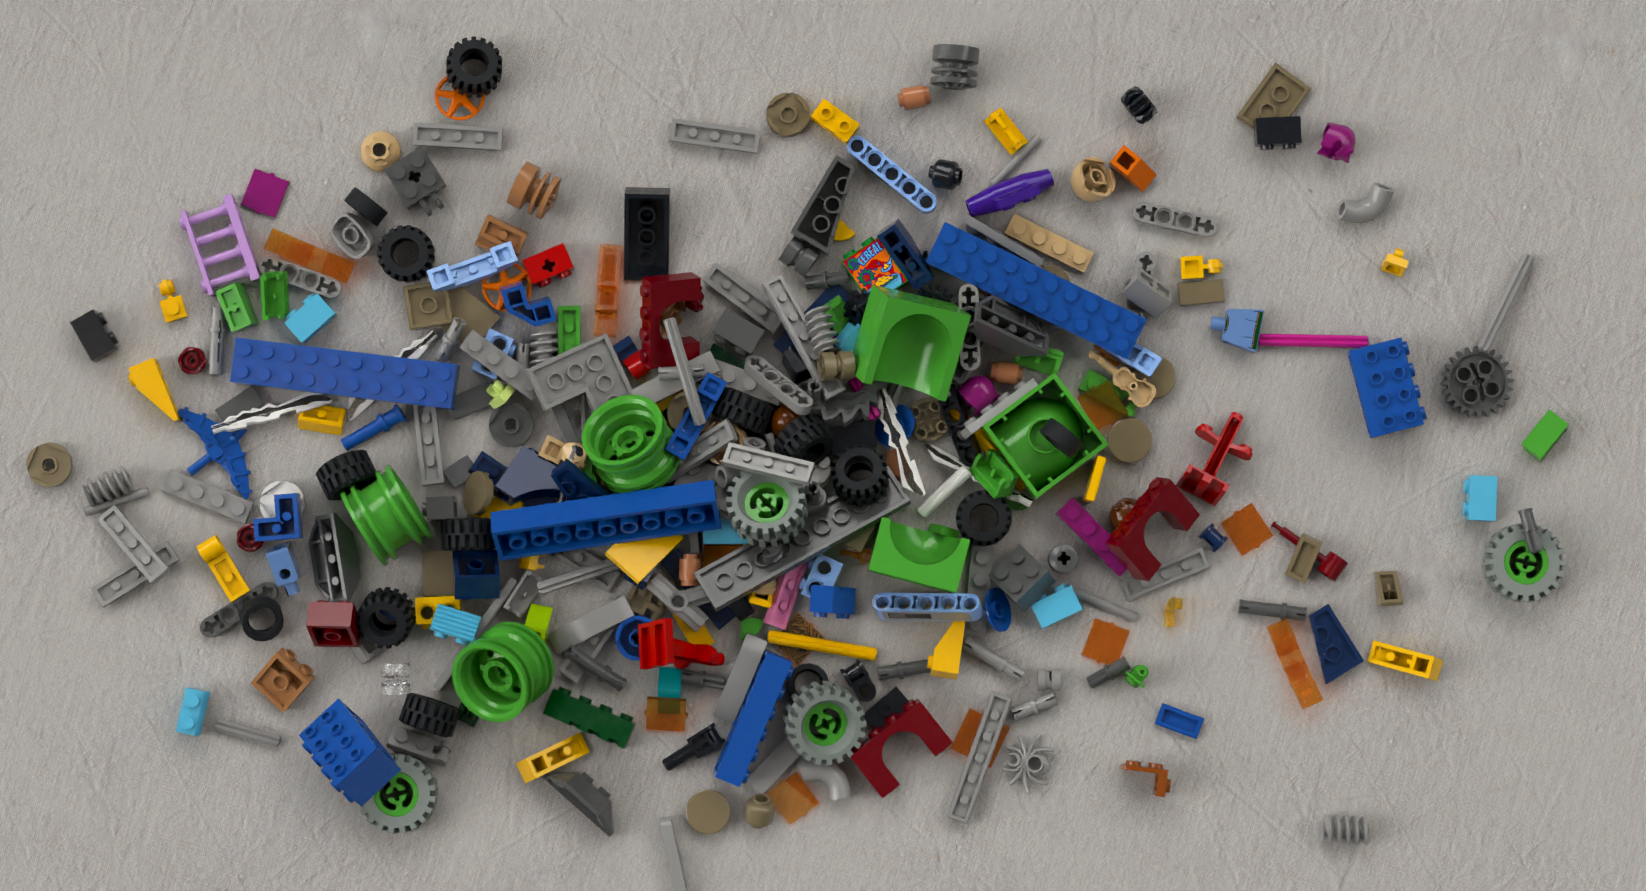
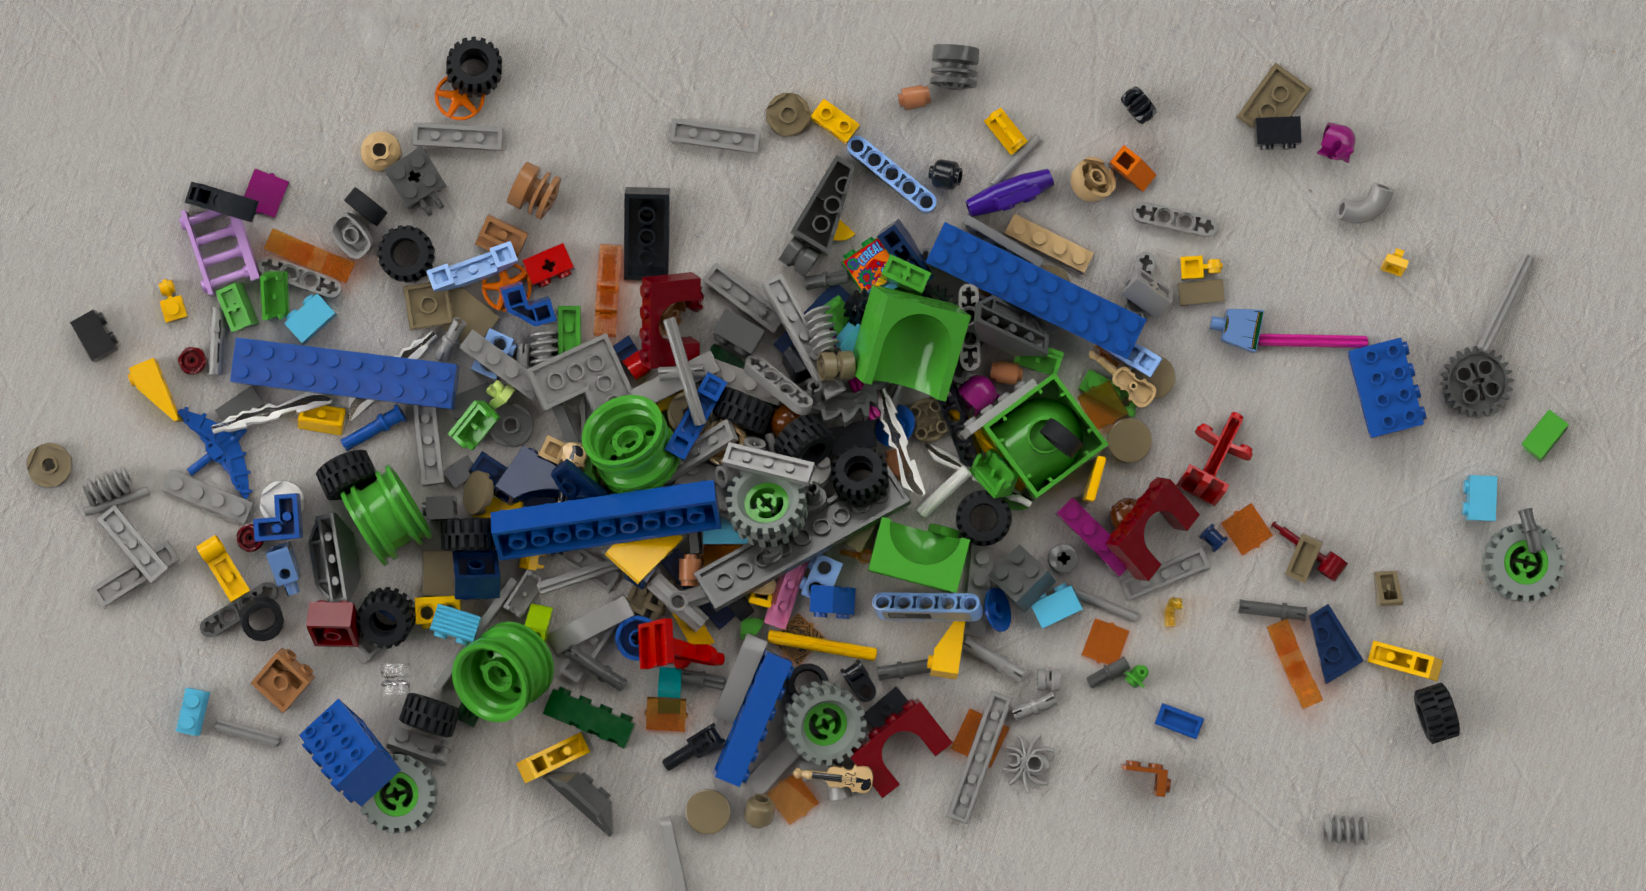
(221, 201): none -> black slope
(474, 425): none -> bright green hinge
(857, 779): none -> tan piece
(905, 275): none -> bright green hinge
(1437, 713): none -> black tyre

